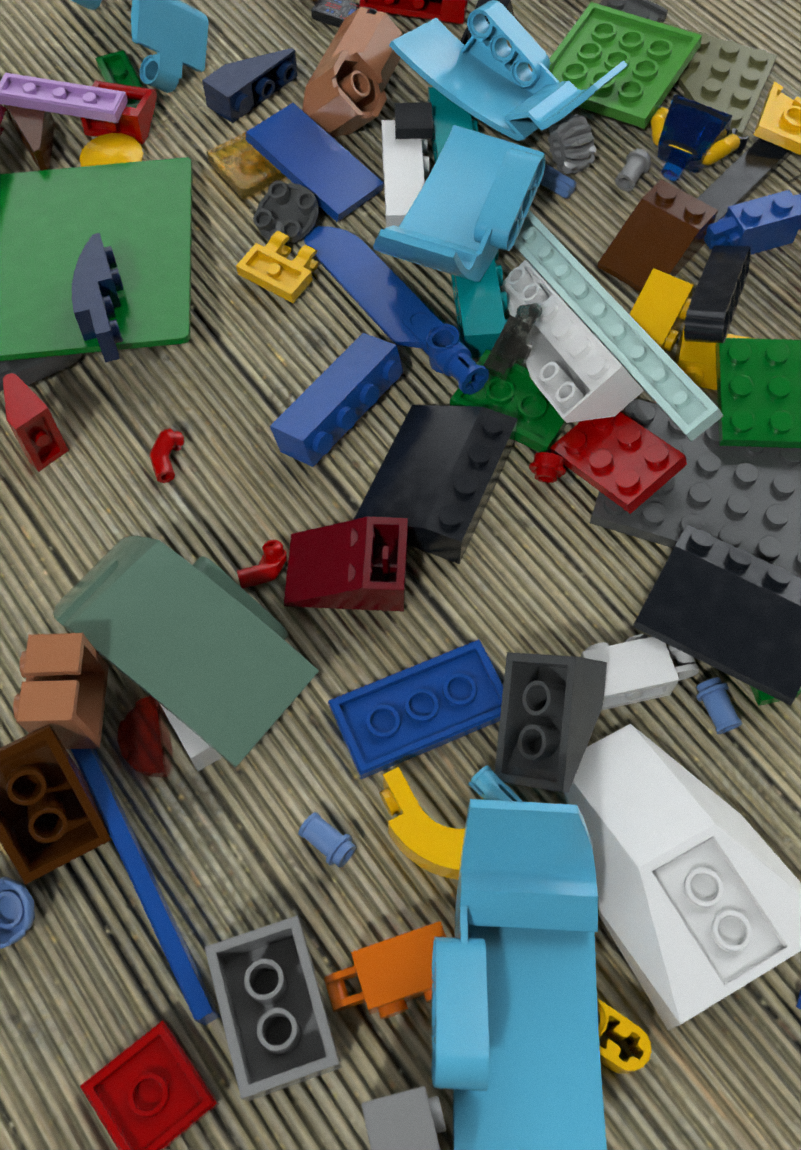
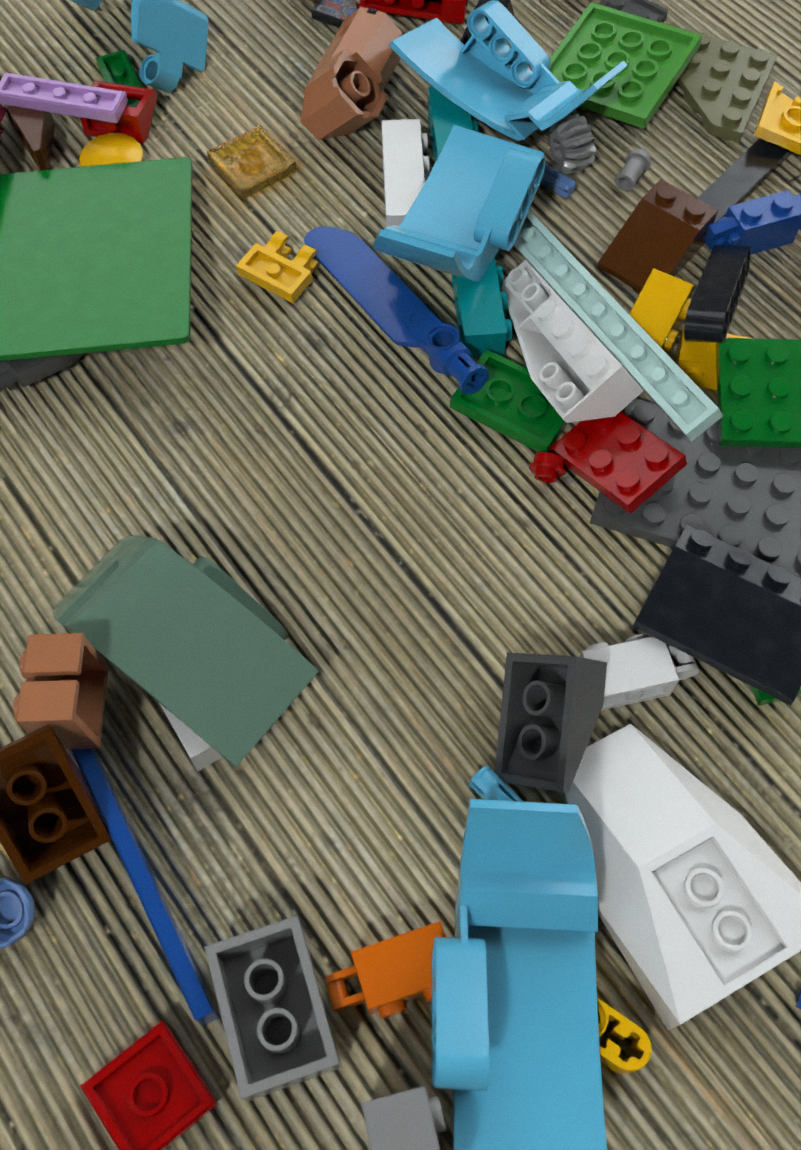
(32, 423): red tile -> none
(96, 296): dark blue slope -> none
(142, 739): clear red tile -> none
(160, 453): red arm -> none
(248, 82): dark blue slope -> none
(268, 567): red arm -> none
(288, 210): dark grey dish -> none
(314, 160): blue tile -> none
(327, 840): medium blue pin -> none
(337, 399): blue brick -> none
(349, 565): dark red slope -> none
(413, 121): black piece -> none
(416, 834): yellow arch -> none
(419, 708): blue tile -> none
(441, 474): black slope -> none
(513, 341): clear smoke piece -> none
(692, 136): clear blue torso -> none
(718, 705): medium blue pin -> none

